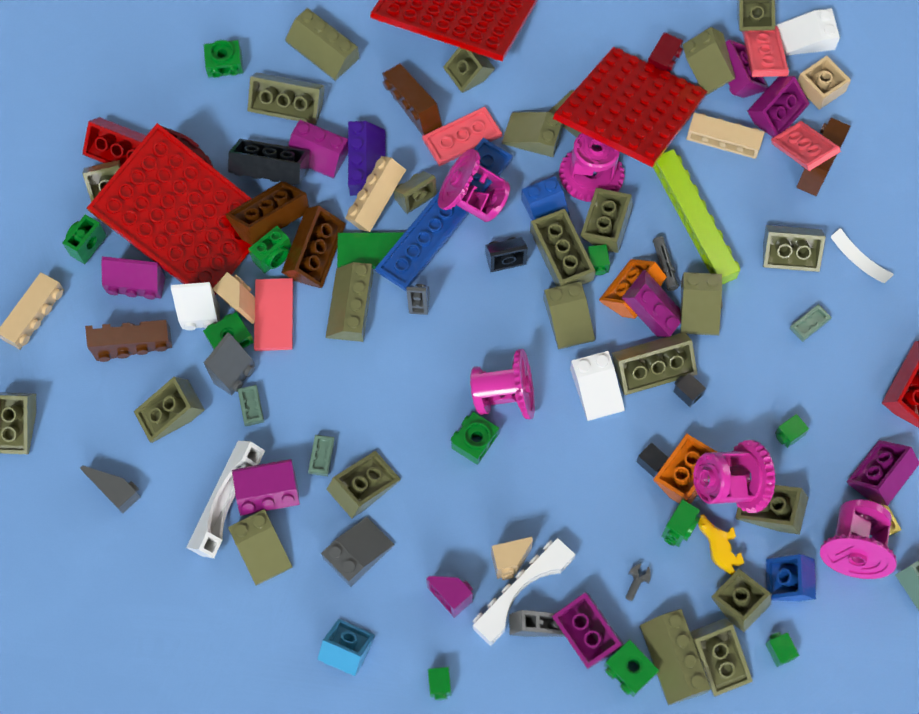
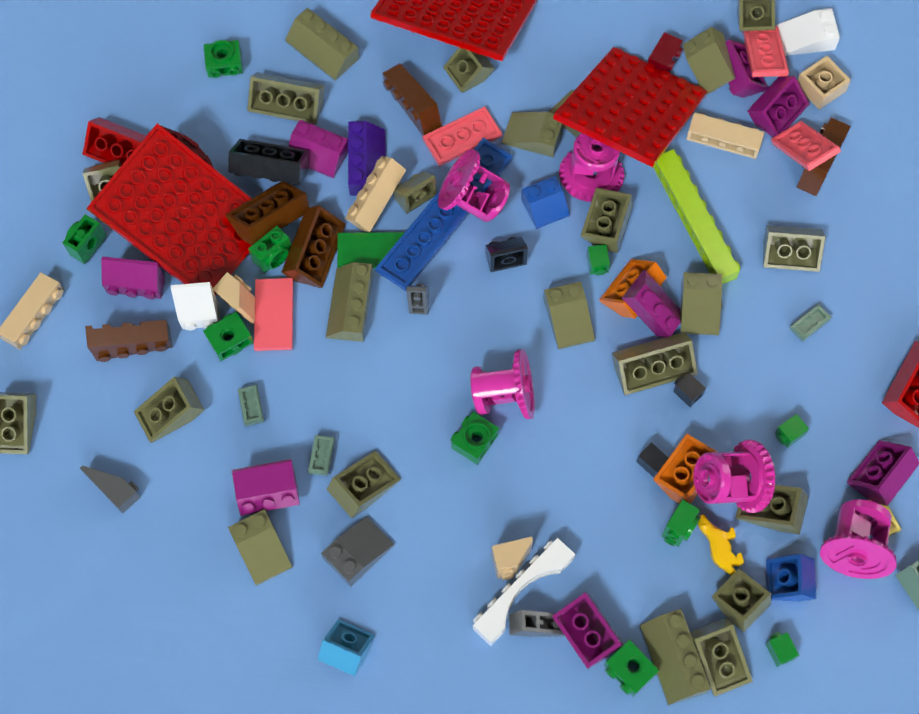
(209, 530): white arch -> none
(229, 365): dark grey slope -> none
(439, 683): green brick -> none
(451, 593): magenta slope -> none
(562, 249): olive brick -> none
(597, 385): white slope -> none
(637, 581): dark grey bar -> none
(665, 263): dark grey pin -> none
(859, 258): white sticker -> none

